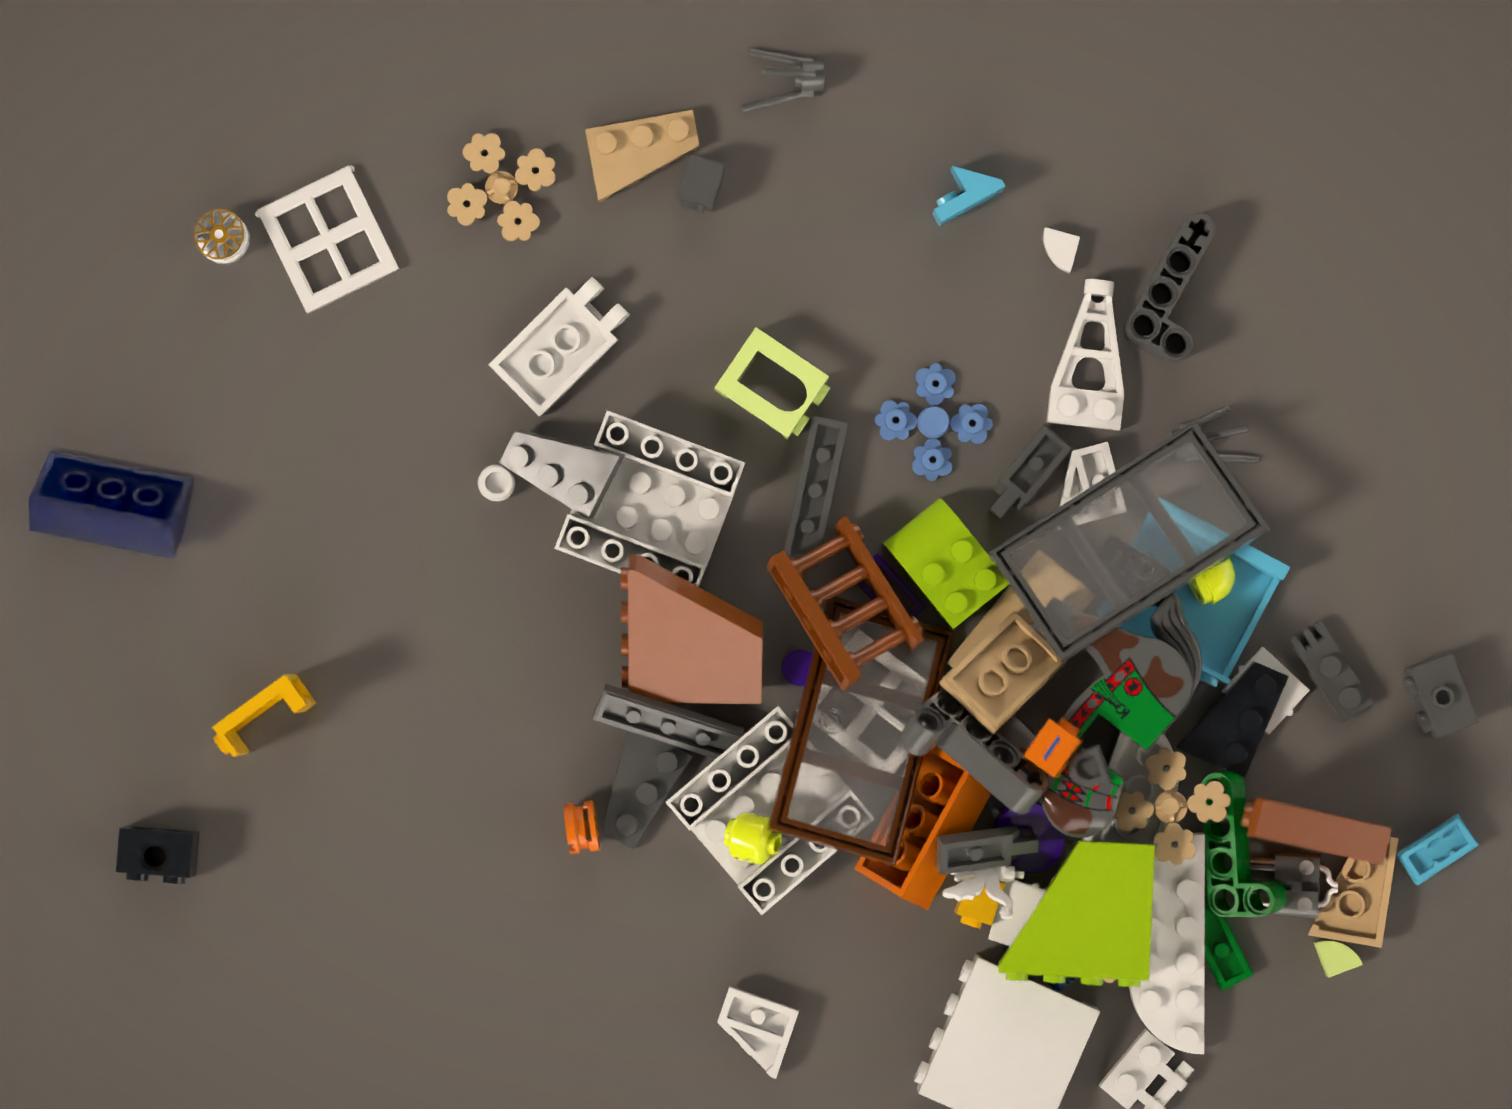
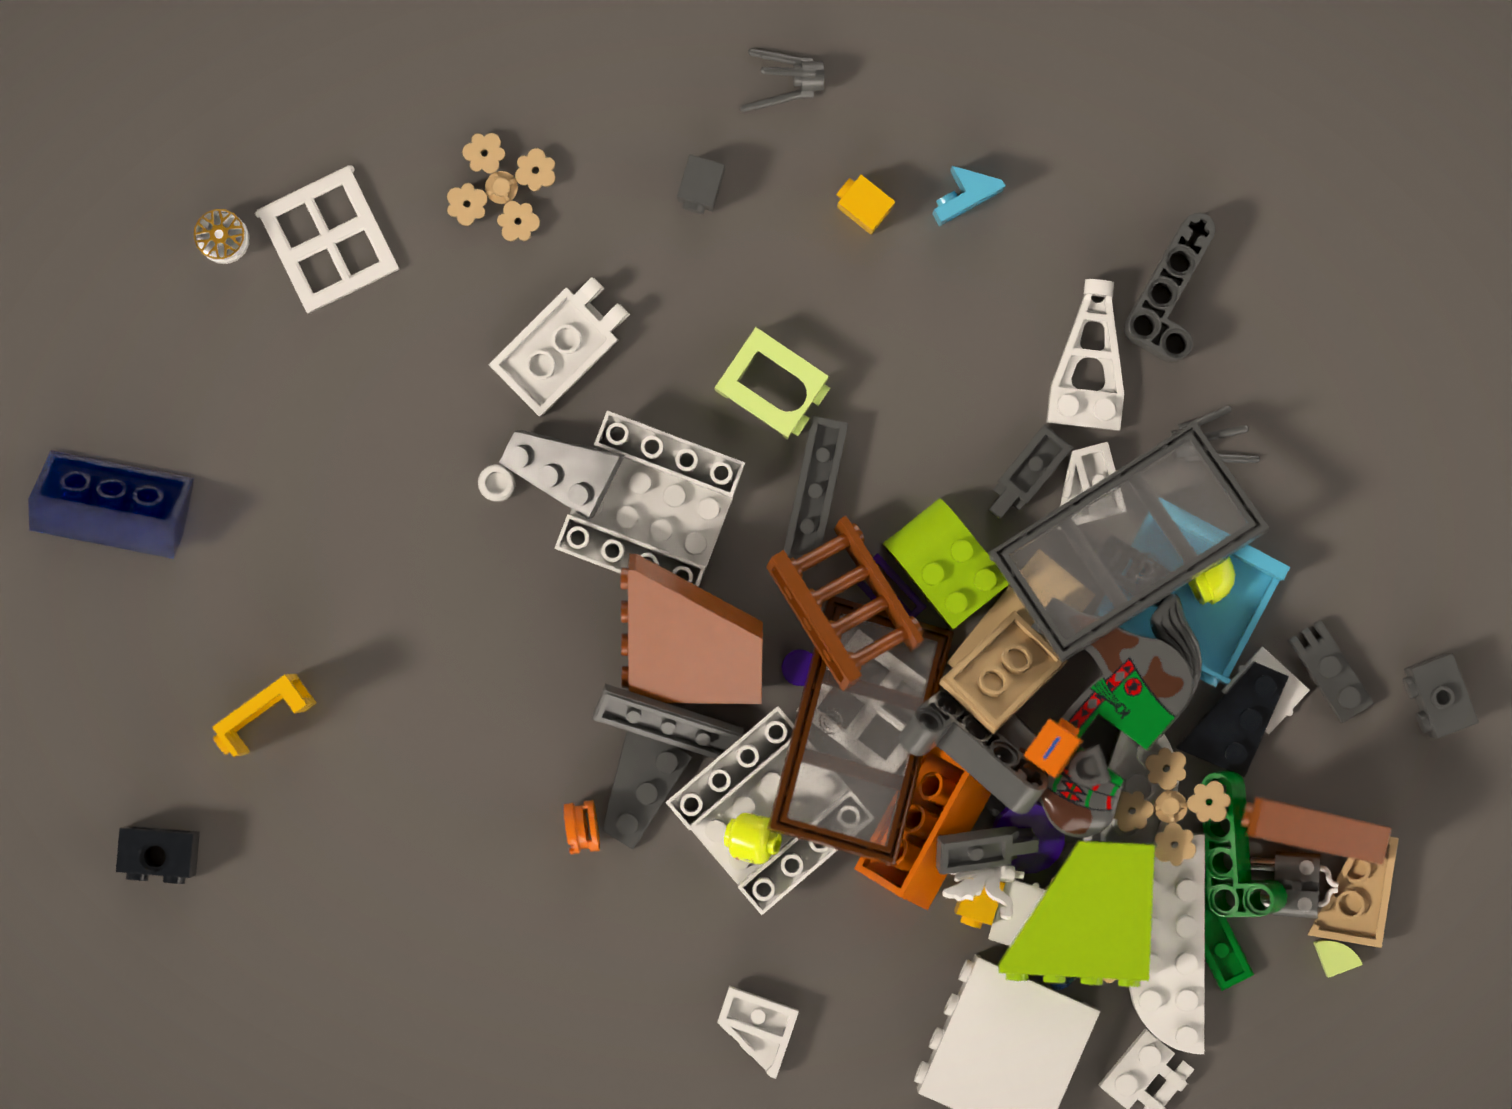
(638, 147): tan wing -> none
(864, 203): none -> yellow brick
(933, 422): medium blue plant -> none
(1060, 248): white tile -> none
(1436, 849): medium azure plate -> none

